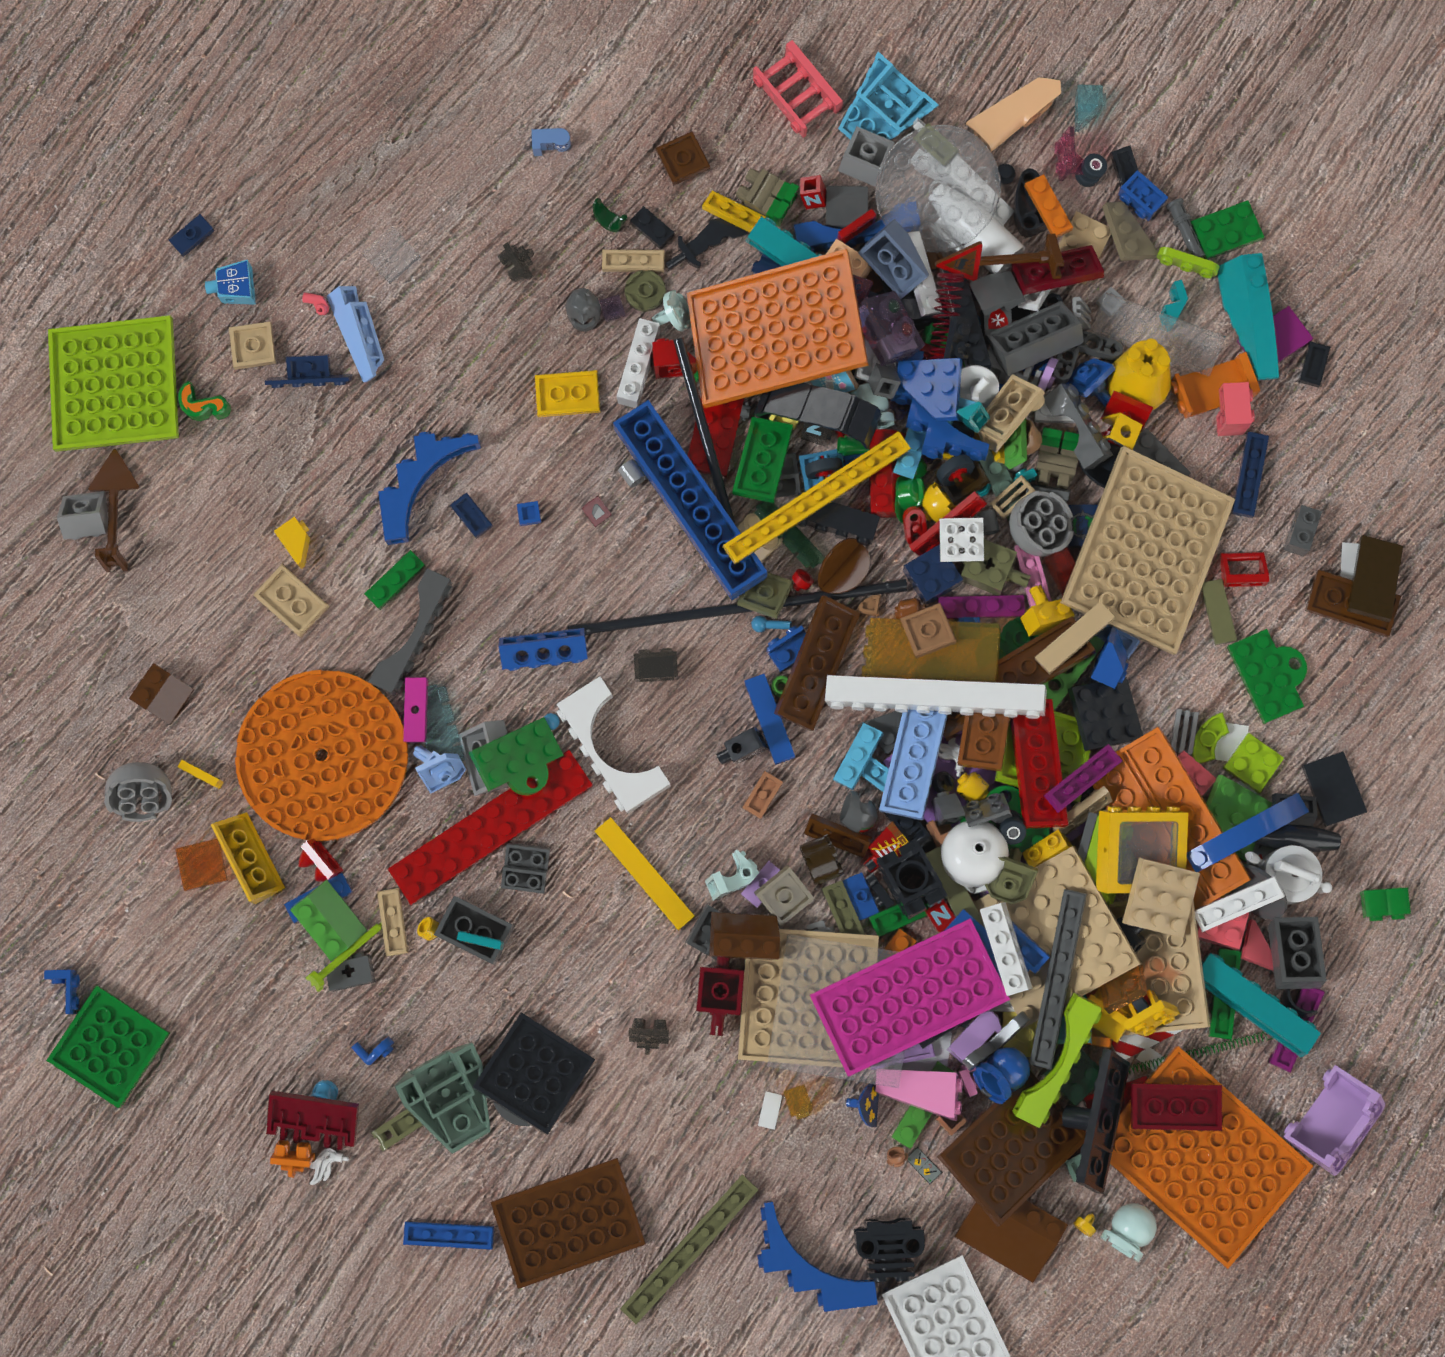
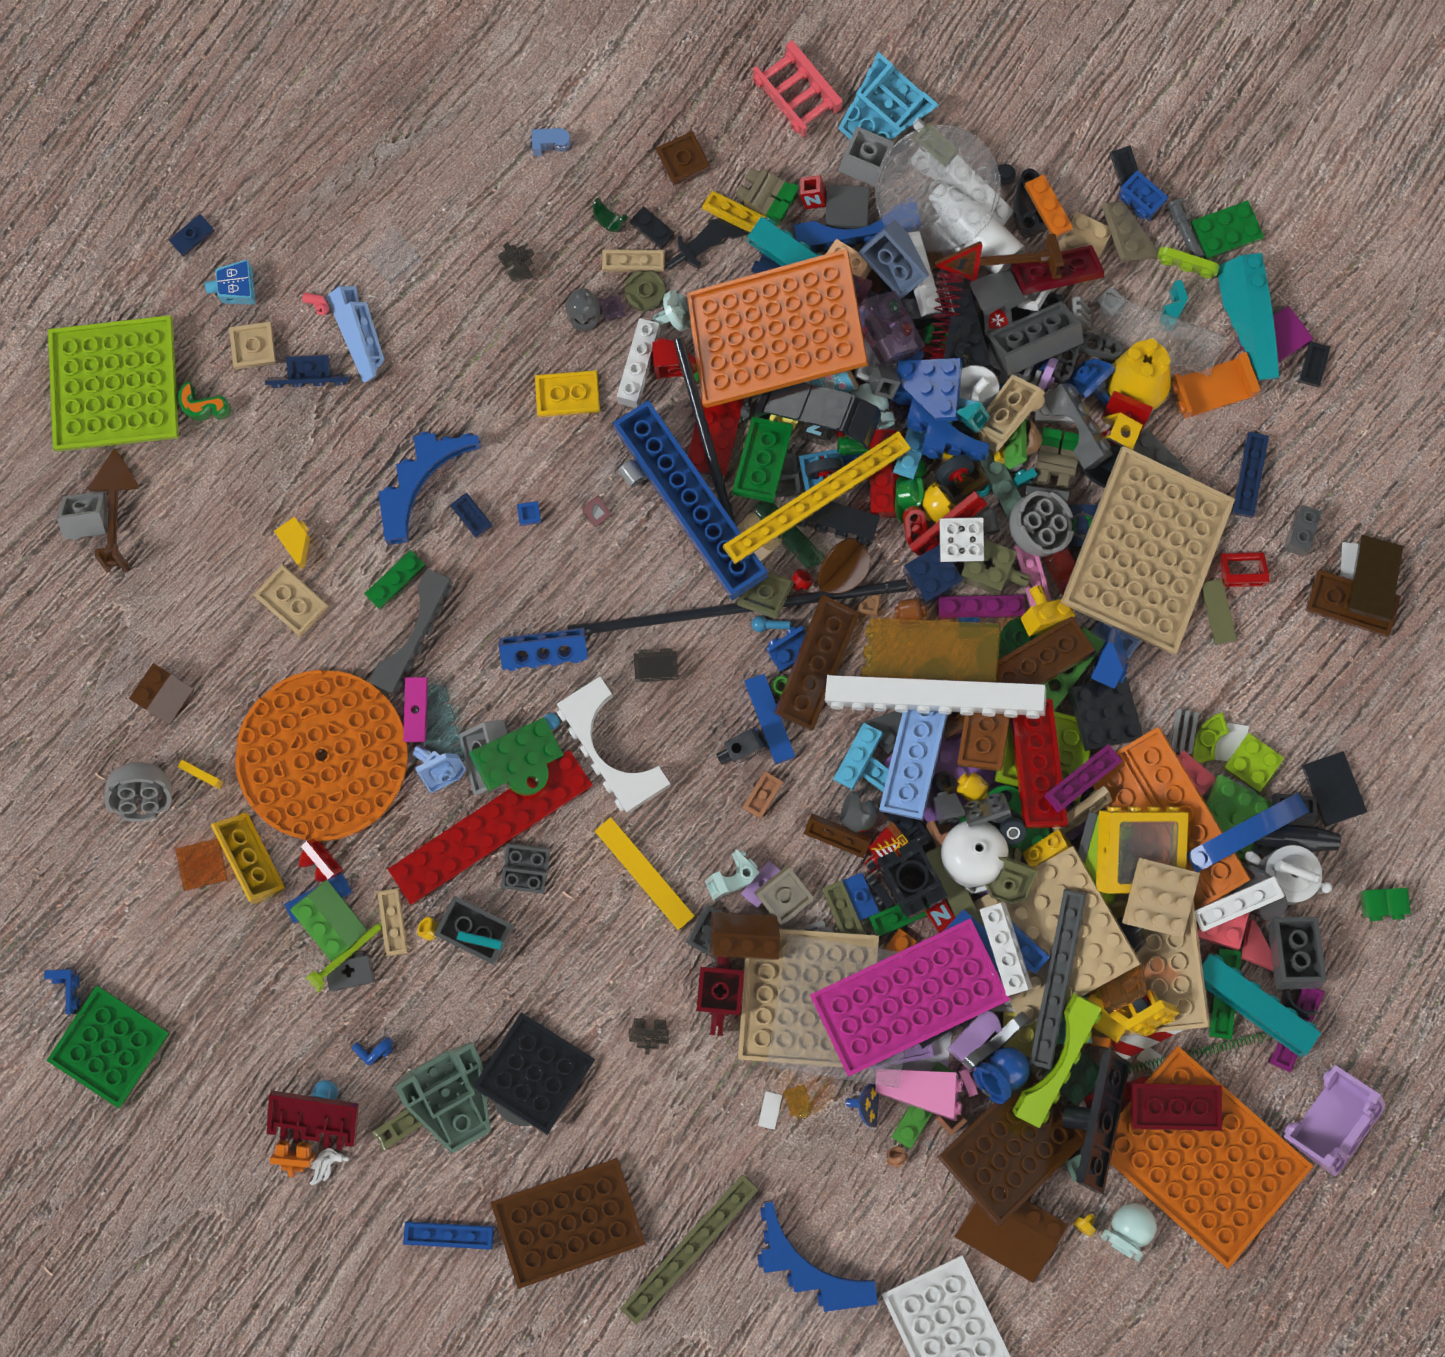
(821, 859): dark brown brick -> none
(857, 226): red tile -> none
(889, 1248): black piece -> none
(923, 1165): light grey sticker -> none
(928, 630): medium nougat tile -> none
(951, 752): white piece -> none
(1012, 497): tan tile -> none
(1014, 111): light nougat panel -> none
(1074, 638): tan tile -> none
(1086, 170): clear pink plate -> none
(1088, 104): clear light blue slope -> none
(1235, 409): coral brick -> none
(1268, 674): green plate -> none

